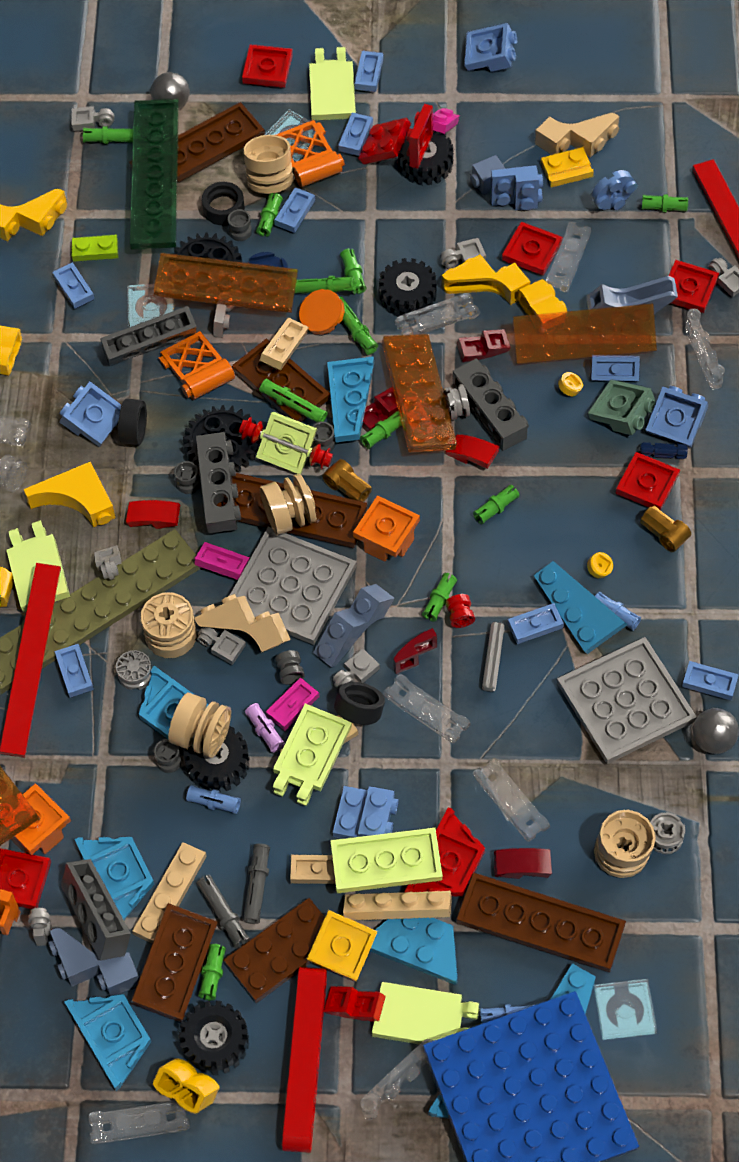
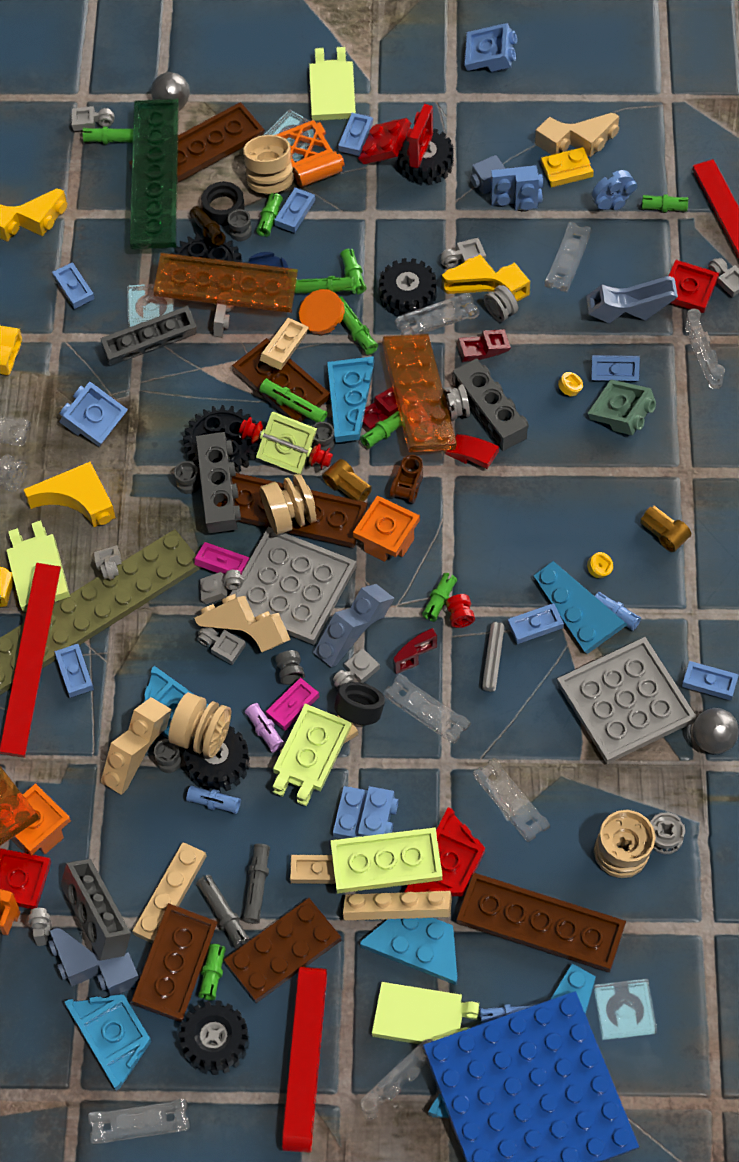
(95, 248): lime plate -> none
(119, 868): dark azure wing -> none
(130, 748): none -> tan arch
(132, 421): black tyre -> none
(134, 670): light grey wheel -> none
(154, 512): red slope -> none
(172, 636): tan wheel -> none
(190, 1089): yellow brick -> none
(204, 376): orange piece -> none
(209, 228): none -> dark brown pin
(216, 585): none -> light grey plate
(267, 66): red plate -> none
(342, 945): yellow tile -> none
(354, 1004): red slope -> none
(368, 71): medium blue plate -> none
(406, 482): none -> reddish brown piece
(444, 120): dark pink plate -> none
(496, 504): bright green pin -> none
(501, 303): none -> light grey wheel
(522, 861): dark red slope -> none
(532, 248): red plate -> none
(540, 299): yellow brick -> none
(584, 333): clear orange plate -> none
(647, 481): red plate -> none
(664, 450): dark blue axle -> none
(677, 416): medium blue plate -> none

